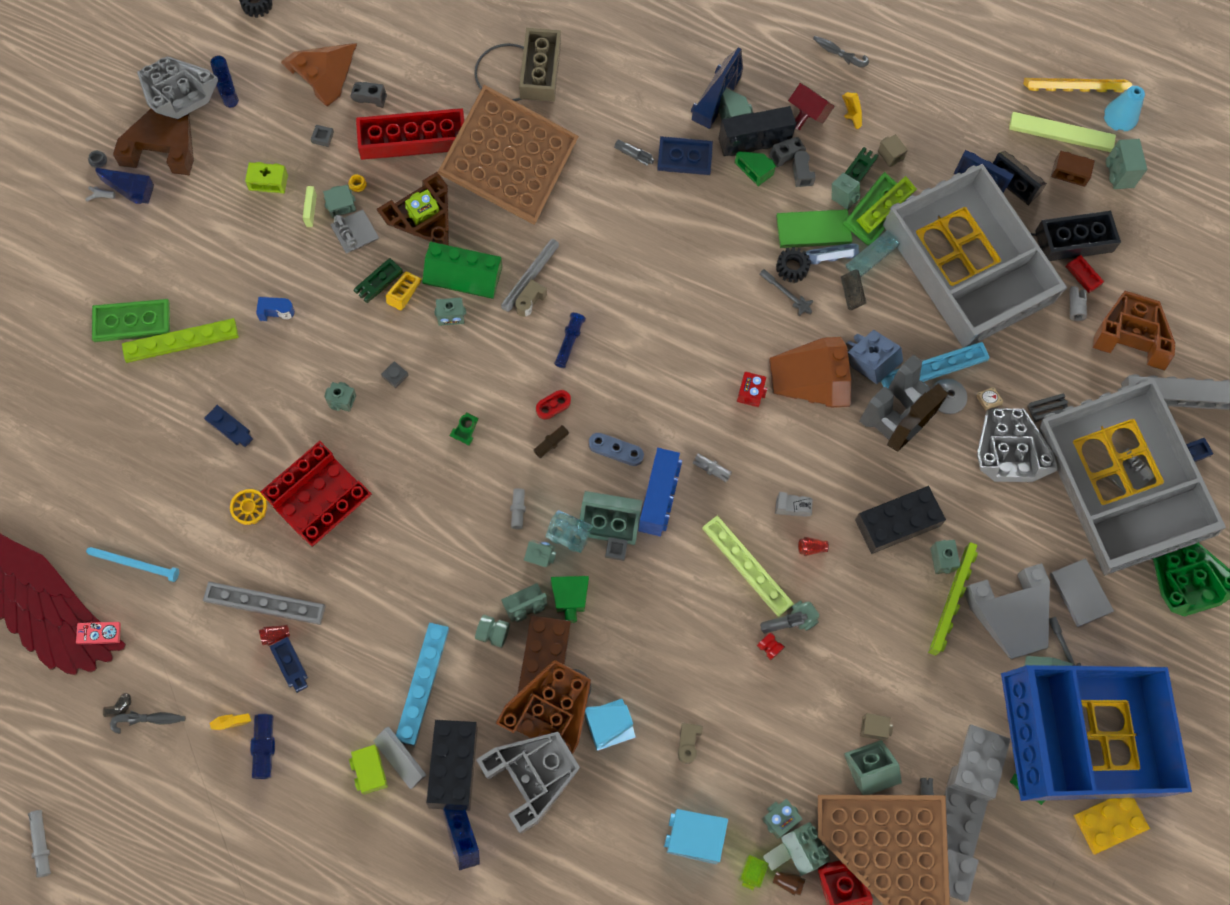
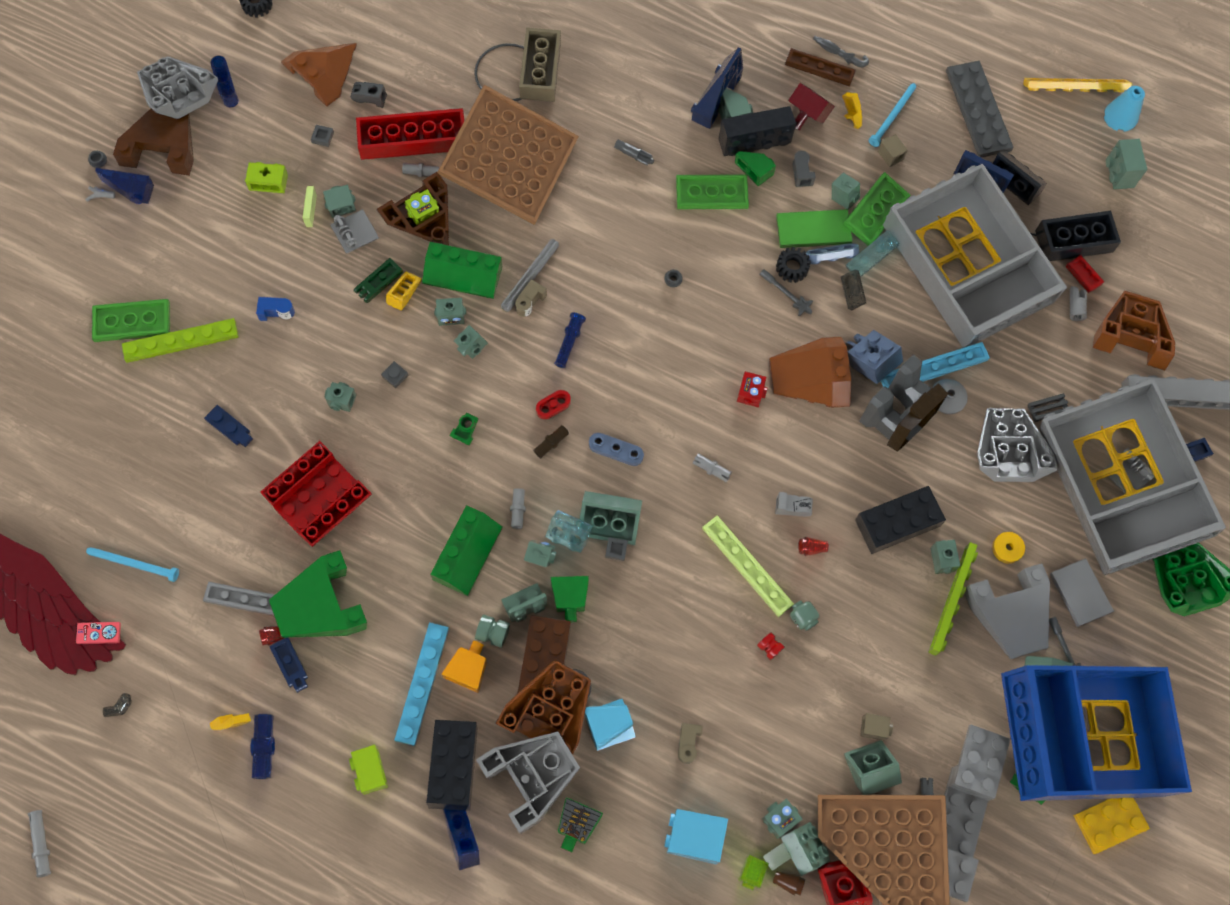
(159, 718): dark grey piece -> none
(248, 507): yellow wheel -> none
(310, 606): none -> green wedge
(357, 179): yellow plate -> none
(399, 757): light grey tile -> none
(419, 169): none -> light grey pin
(466, 551): none -> green slope
(467, 667): none -> light orange torso
(470, 342): none -> sand green brick
(577, 823): none -> torso
(660, 491): blue brick -> none
(673, 274): none -> dark grey plate
(685, 155): dark blue plate -> none
(712, 192): none -> bright green tile
(786, 150): dark grey leg -> none
(789, 620): dark grey piece -> none
(820, 67): none -> reddish brown tile
(861, 165): dark green hinge -> none
(875, 139): none -> medium azure bar
(881, 208): lime tile -> none
(979, 109): none -> dark grey plate
(989, 398): tile -> none
(1002, 553): none -> yellow piece
(1062, 132): yellowish green tile -> none
(1072, 168): reddish brown brick -> none

